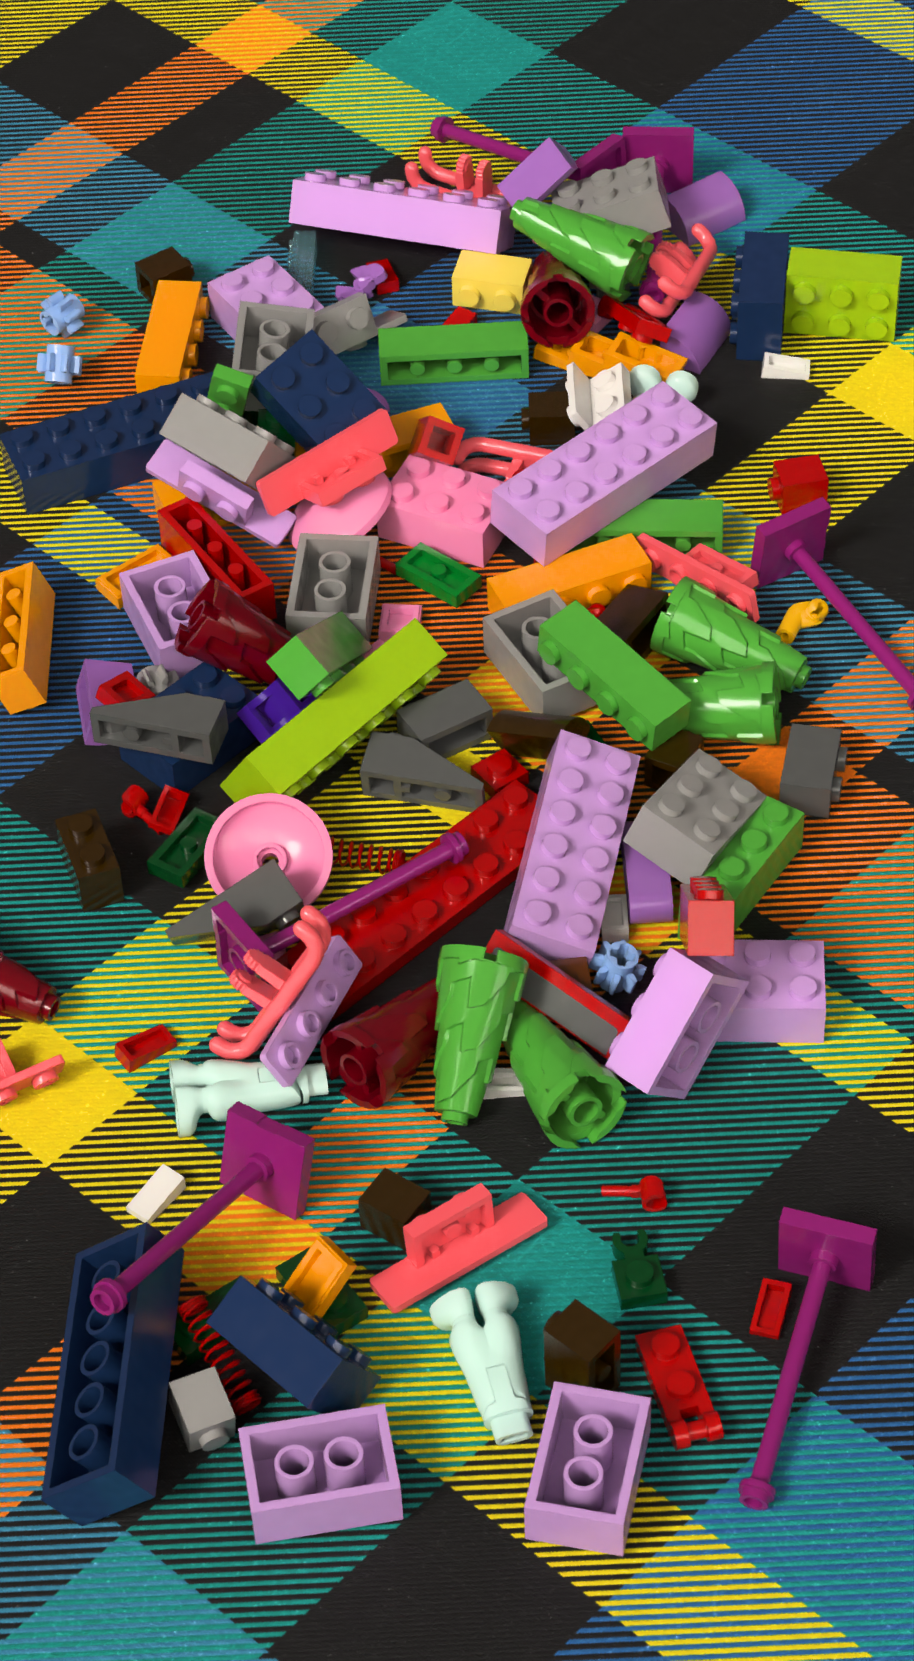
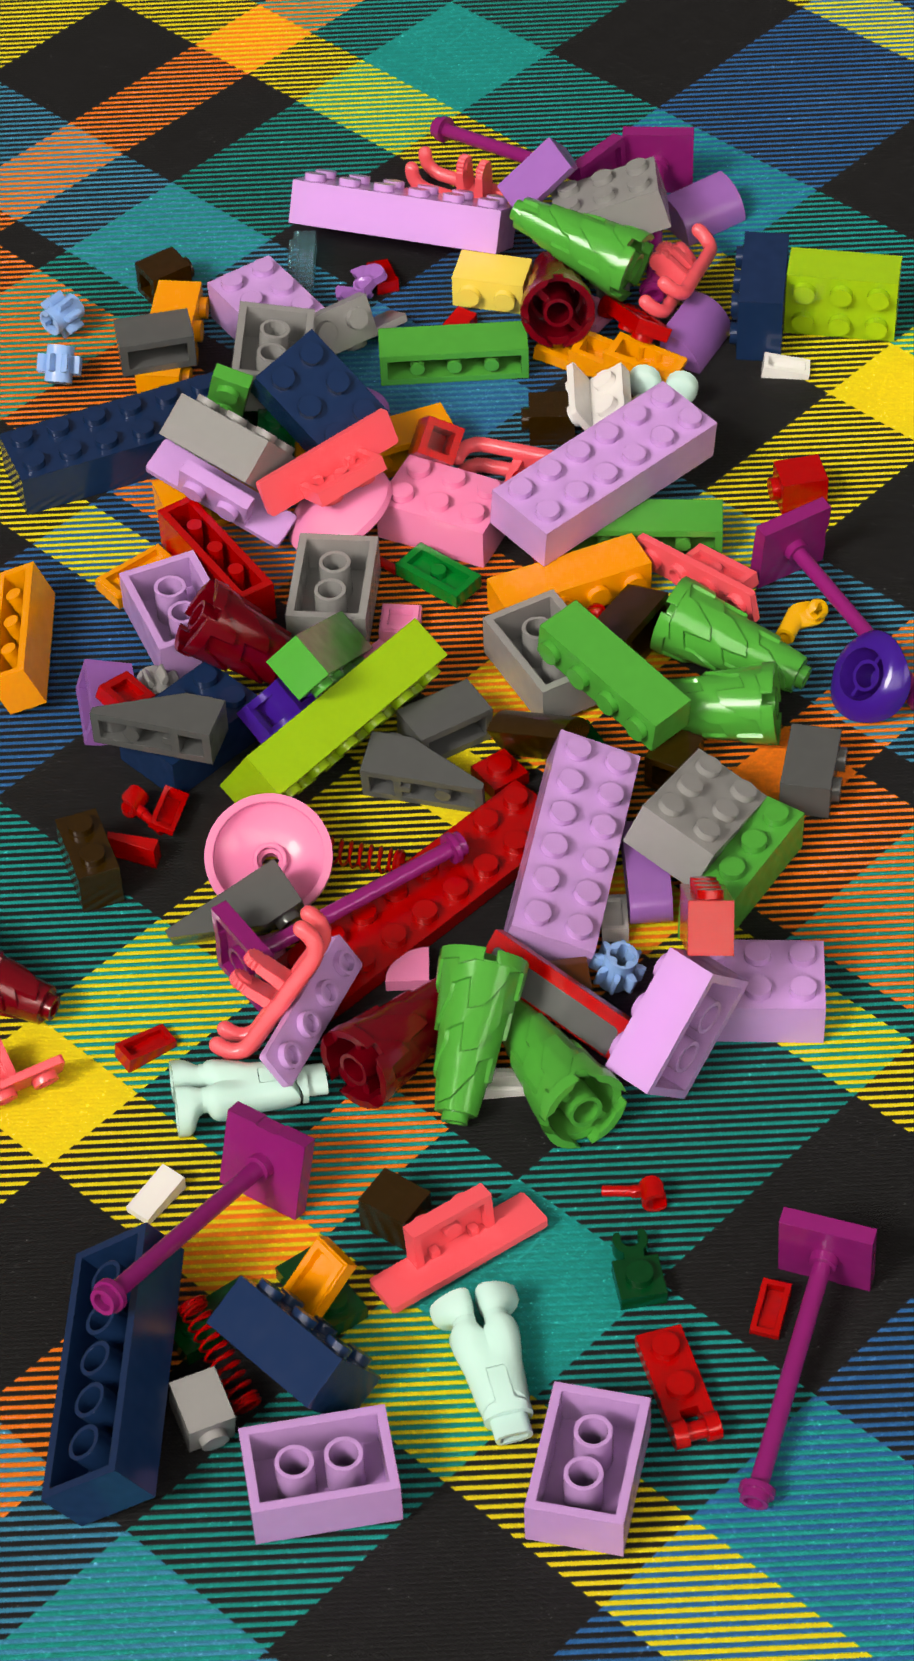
(135, 848): none -> red piece
(155, 342): none -> dark grey piece
(183, 850): dark green plate -> none
(409, 971): none -> bright pink tile
(581, 1349): dark brown brick -> none
(870, 678): none -> dark purple hat

